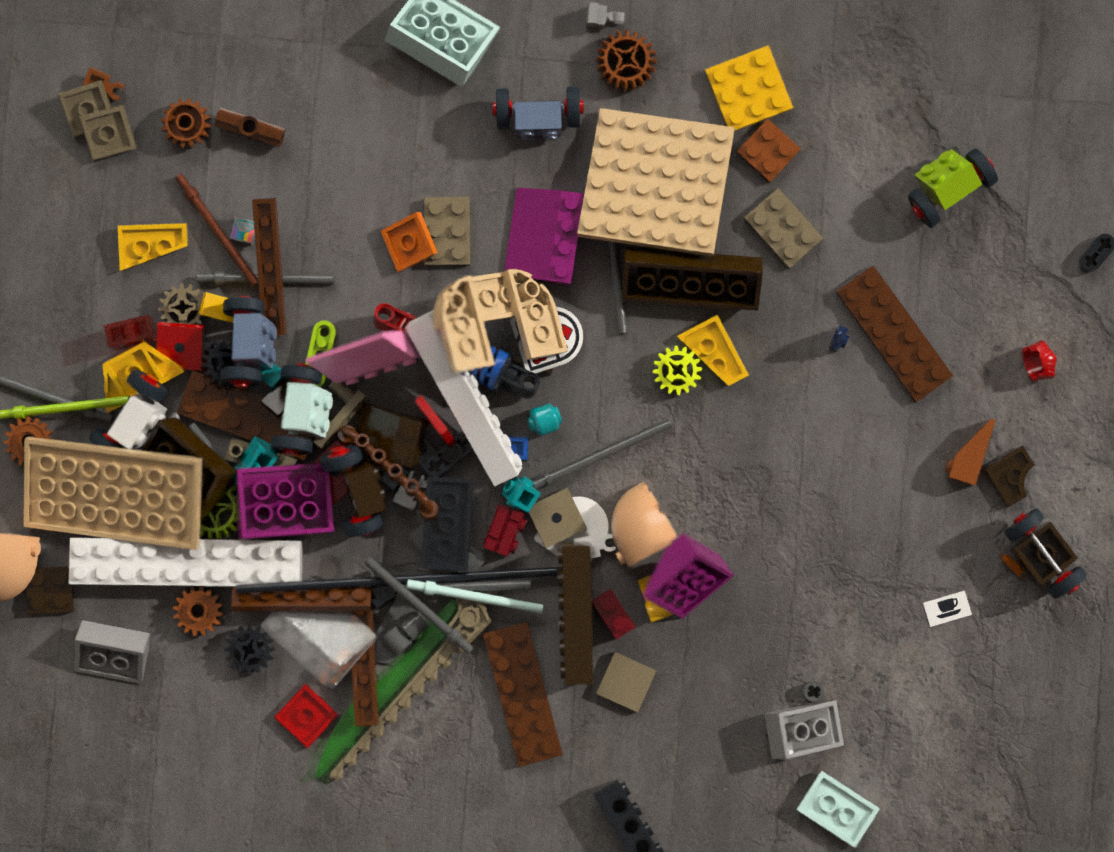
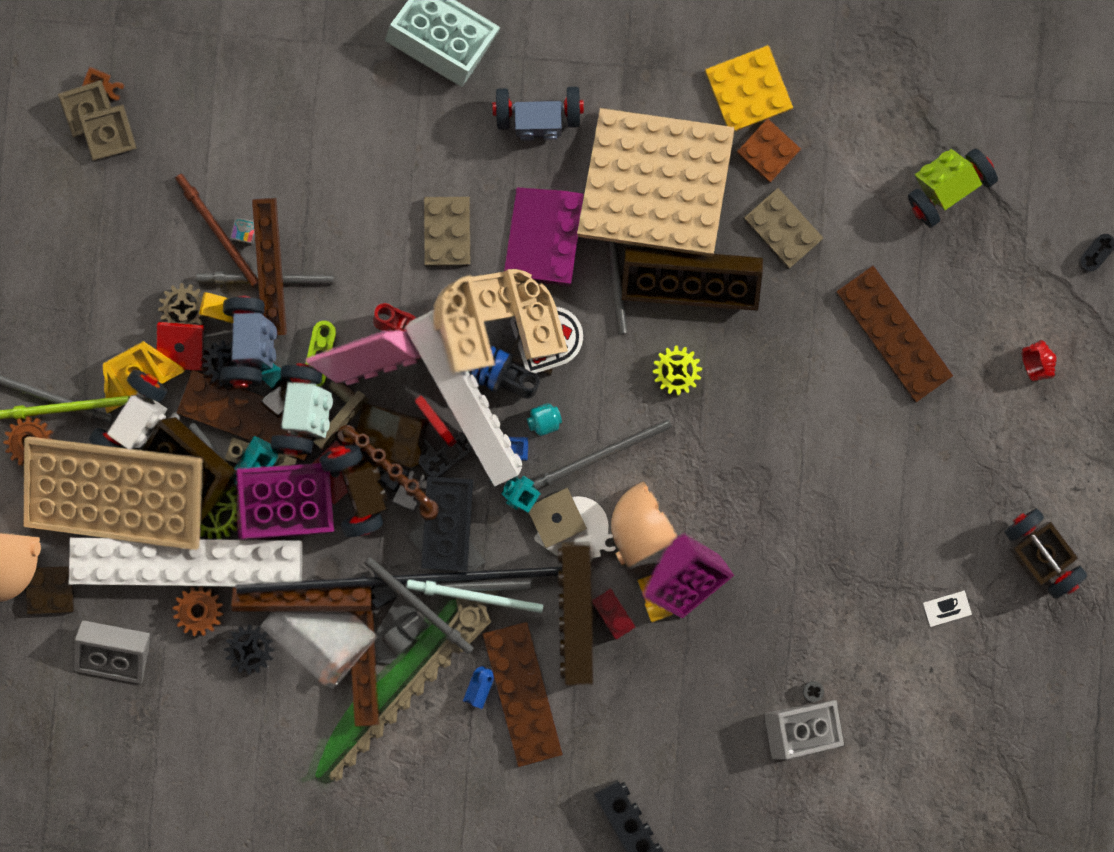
(130, 332): clear red brick -> none
(148, 242): yellow wing -> none
(194, 131): dark orange gear -> none
(236, 122): reddish brown piece -> none
(306, 716): red tile -> none
(409, 241): orange plate -> none
(479, 687): none -> blue piece
(504, 531): dark red brick -> none
(598, 15): light grey piece -> none
(618, 54): dark orange gear -> none
(626, 682): dark tan tile -> none
(715, 349): yellow wing -> none
(838, 809): light aqua plate -> none
(839, 339): dark blue plate -> none
(969, 458): dark orange slope -> none
(1009, 475): dark brown tile -> none
(1012, 565): orange piece -> none

